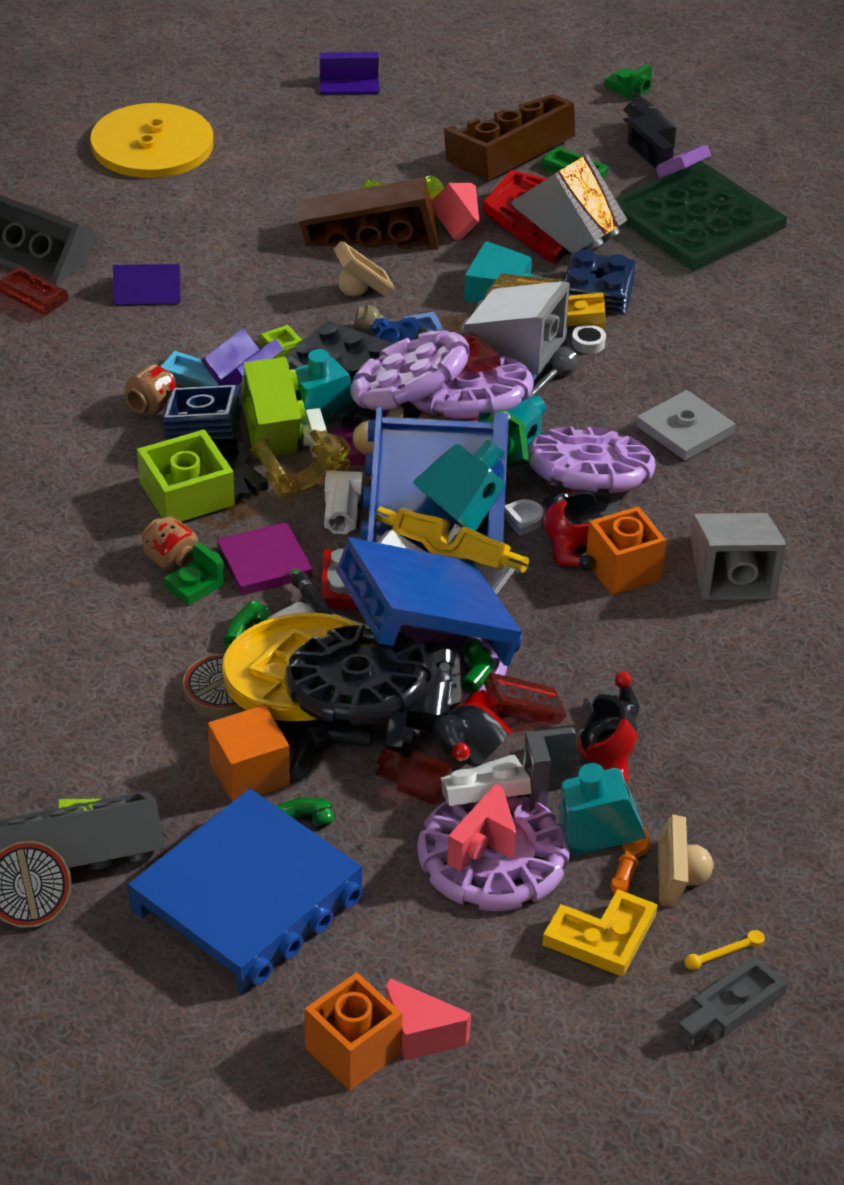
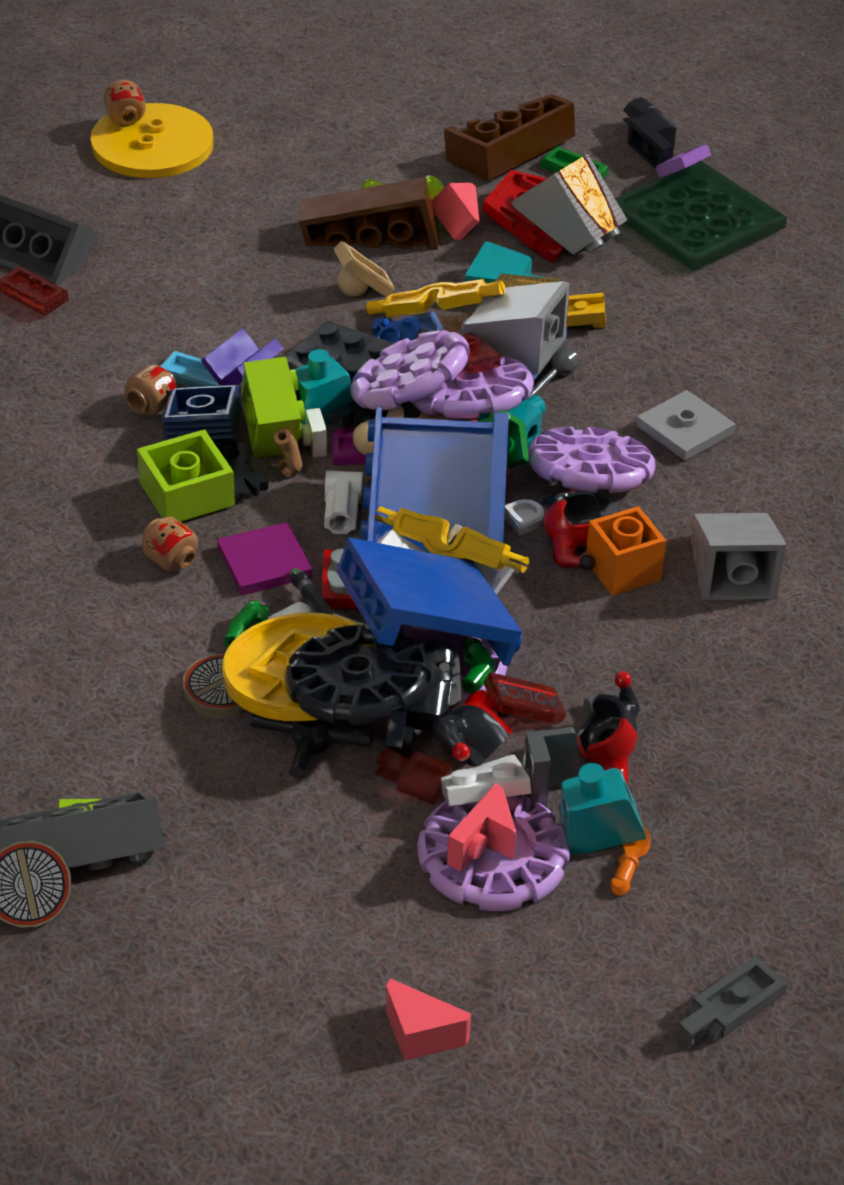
(124, 102): none -> medium nougat head
(146, 284): dark purple panel -> none
(198, 577): green bracket -> none
(249, 753): orange head -> none
(249, 887): blue panel -> none
(285, 336): lime tile -> none
(289, 448): none -> medium nougat arm
(303, 807): green arm -> none
(331, 455): clear yellow piece -> none
(349, 73): dark purple panel -> none
(353, 1031): orange head -> none
(365, 318): dark tan plate -> none
(446, 294): none -> yellow piece
(463, 483): teal torso -> none
(588, 339): white tile -> none
(600, 274): dark blue brick -> none
(602, 942): yellow plate -> none
(630, 82): green bracket -> none
(680, 863): tan tile -> none
(755, 939): yellow hinge -> none

